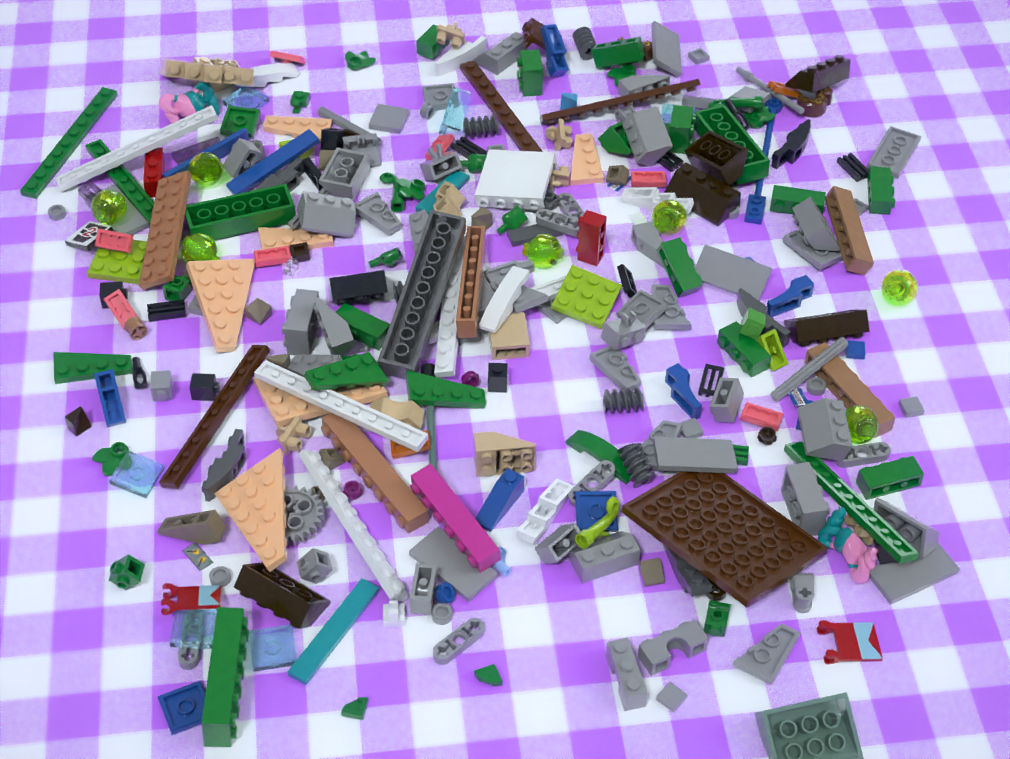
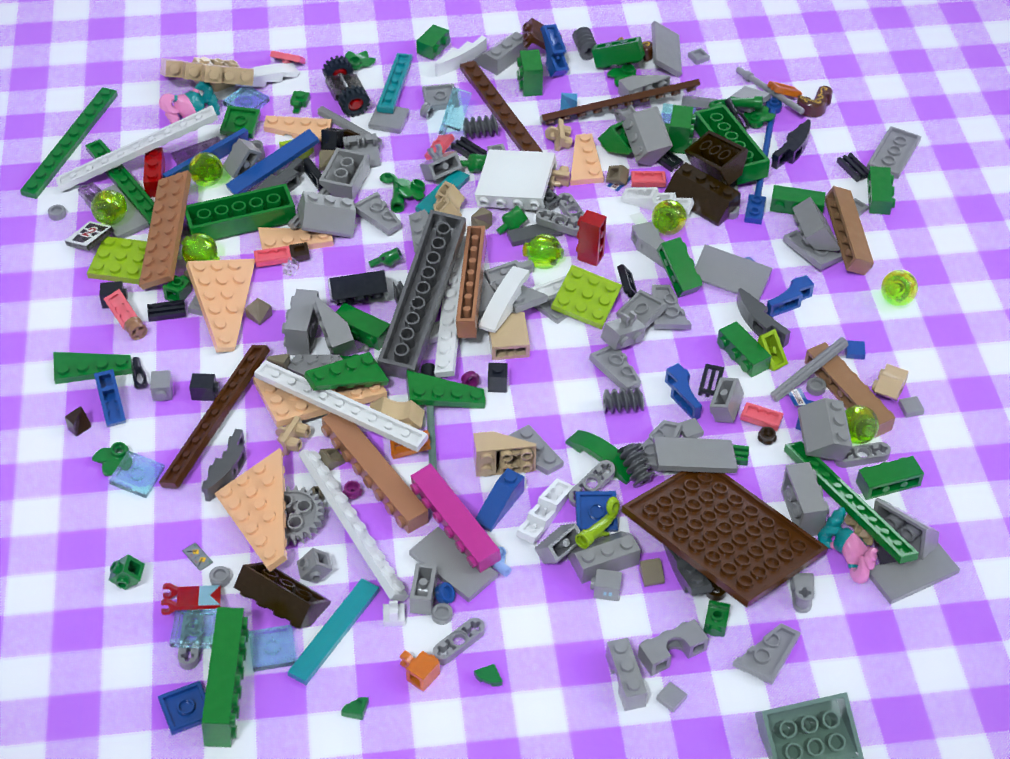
(114, 240): coral plate -> none
(195, 527): dark tan slope -> none
(345, 86): none -> plate
(394, 83): none -> teal tile
(420, 670): none -> orange brick
(452, 33): tan hips -> none
(546, 459): none -> light grey wing
(606, 584): none -> light grey brick
(752, 323): bright green brick -> none
(821, 75): slope -> none
(828, 325): dark brown slope -> none
(853, 641): red flag -> none
(890, 382): none -> tan brick

